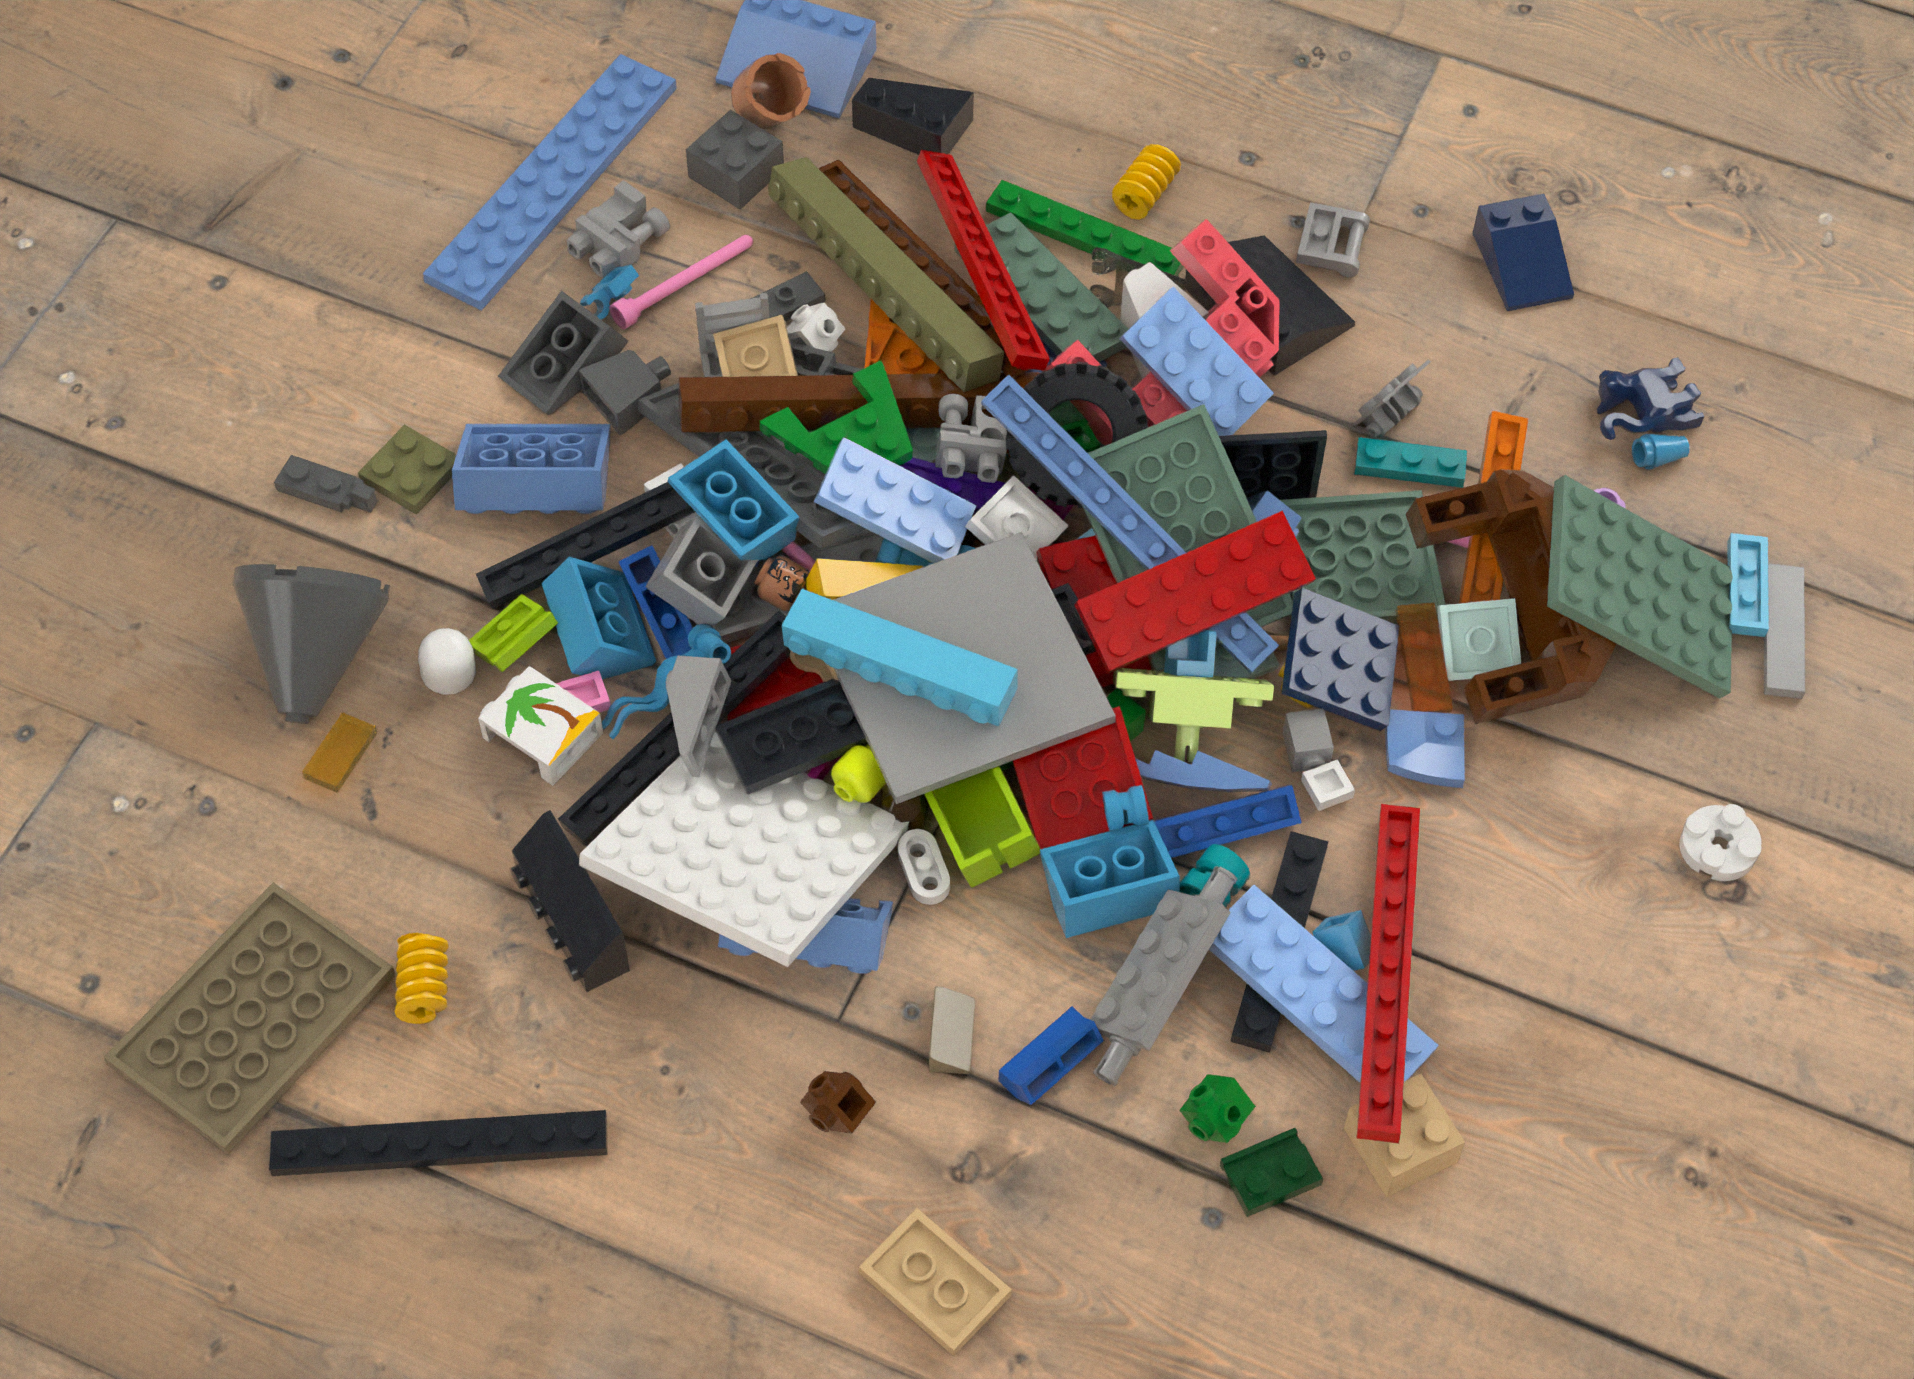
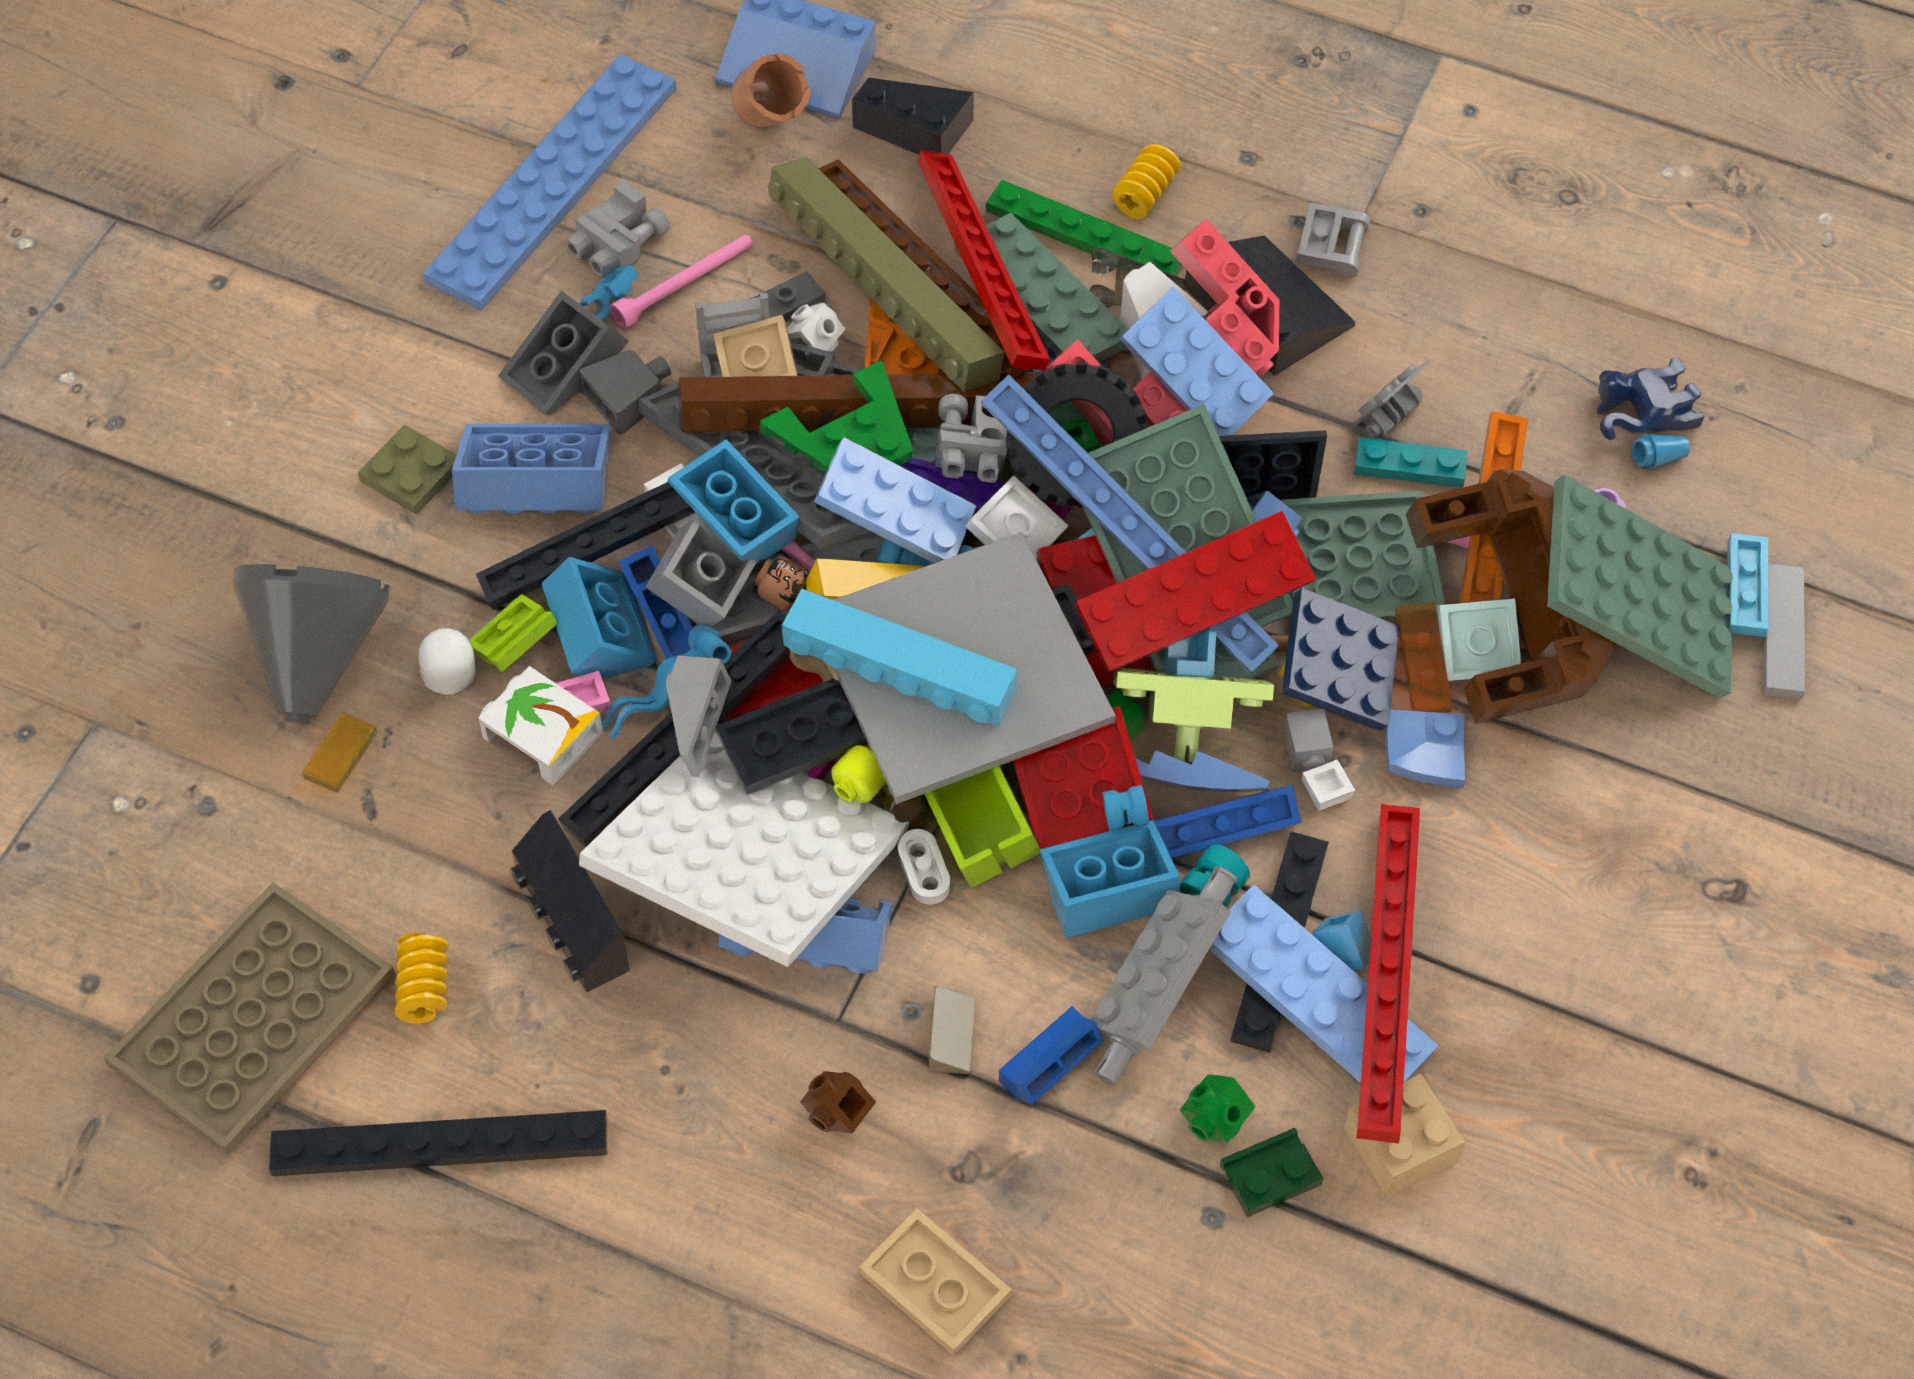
(324, 486): dark grey hinge -> none
(734, 159): dark grey brick -> none
(1523, 251): dark blue slope -> none
(1725, 822): white plate -> none

